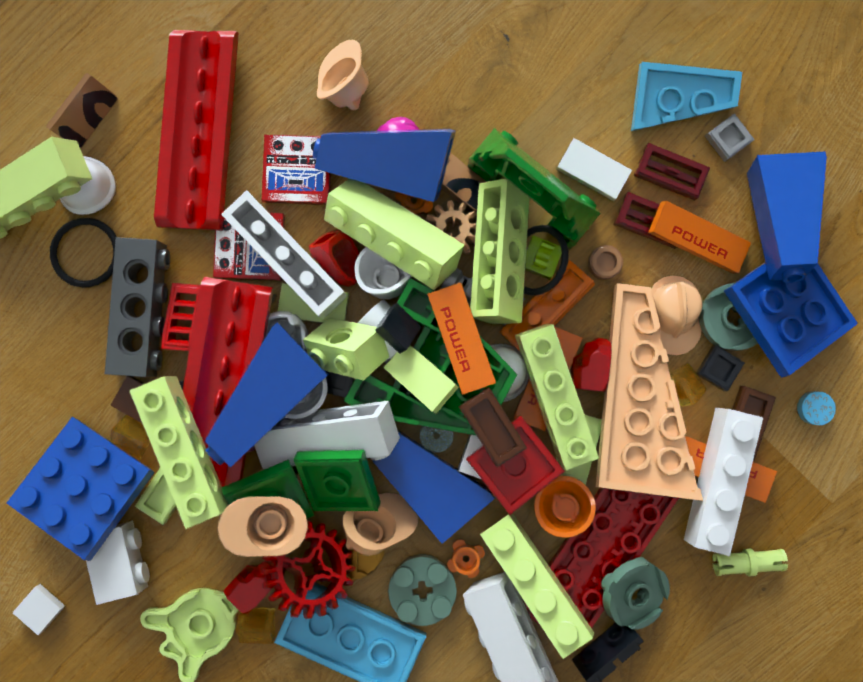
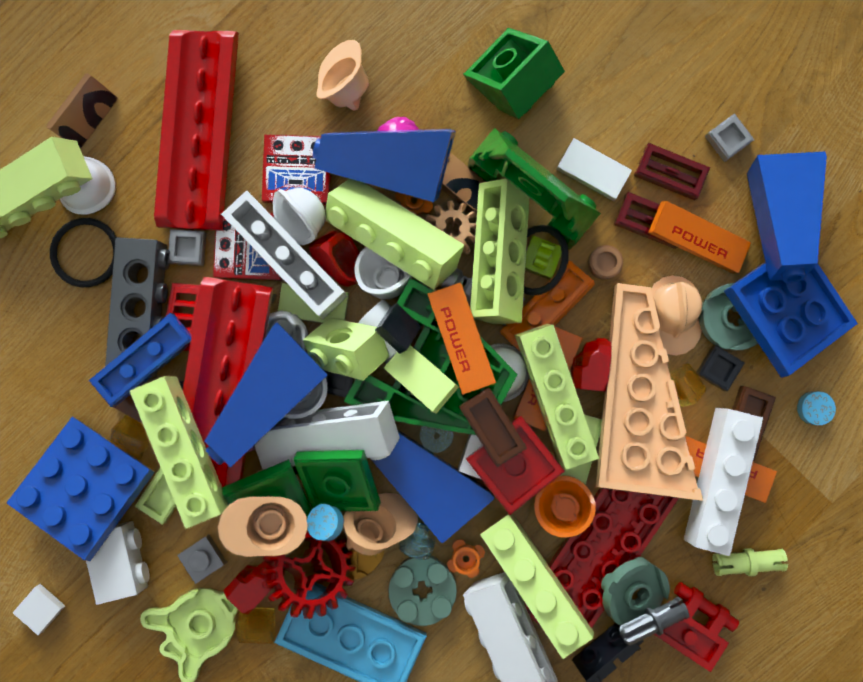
(141, 360): none -> blue tile
(187, 247): none -> light grey tile
(202, 559): none -> flat silver plate
(299, 213): none -> white helmet
(325, 522): none -> medium azure tile
(418, 544): none -> clear light blue tile
(515, 71): none -> green slope
(654, 621): none -> dark grey axle
(681, 92): medium azure wing -> none
(692, 638): none -> red plate

